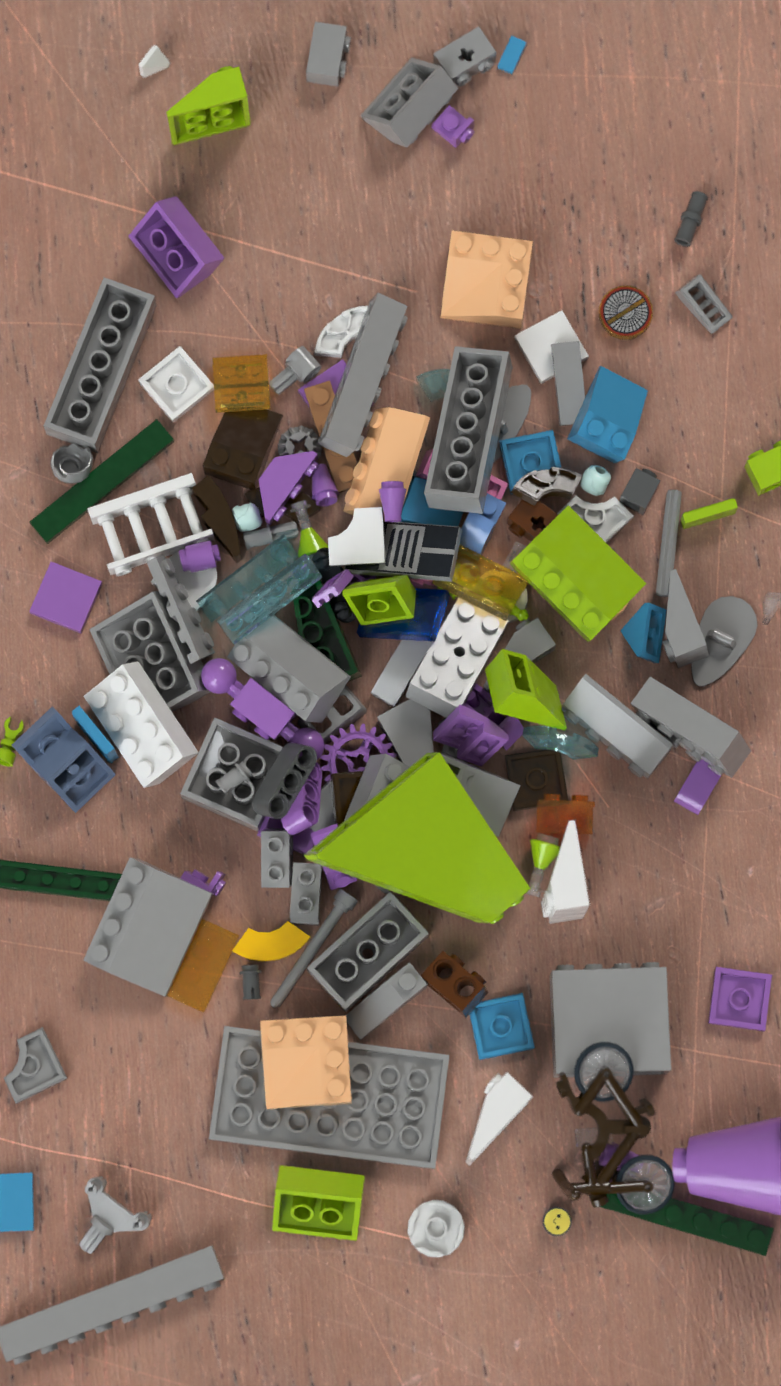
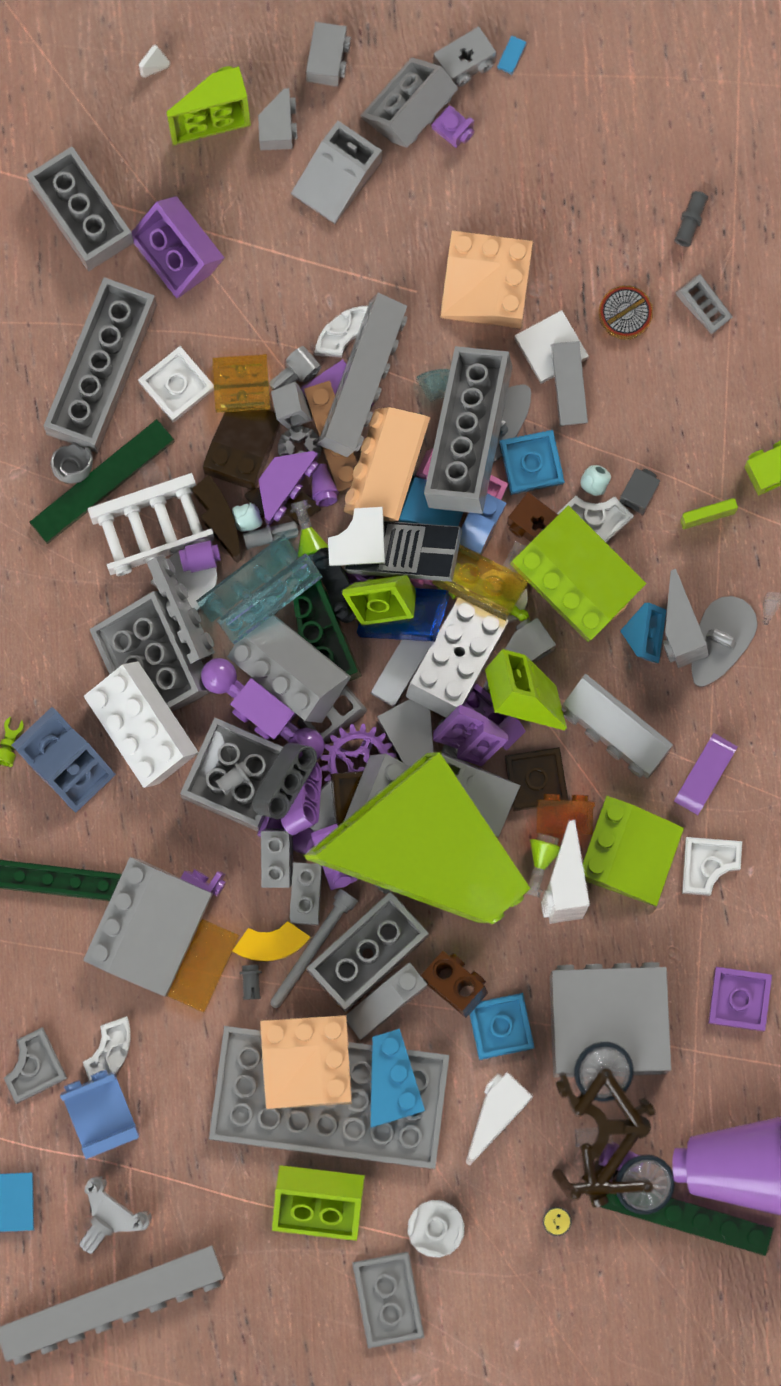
(66, 597): medium lavender tile -> none
(80, 208): none -> light grey brick
(94, 735): dark azure tile -> none
(99, 1113): none -> medium blue panel
(112, 1048): none -> white tile
(275, 123): none -> light grey slope
(291, 405): none -> light grey brick
(332, 587): medium lavender tile -> none
(337, 172): none -> light grey slope
(388, 1300): none -> light grey tile
(392, 499): medium lavender cone -> none
(393, 1081): none -> dark azure wing
(547, 483): tile -> none
(547, 738): clear light blue tile -> none
(609, 416): dark azure slope -> none
(631, 851): none -> lime slope
(668, 541): light grey axle -> none
(691, 728): light grey brick -> none
(707, 861): none -> white tile

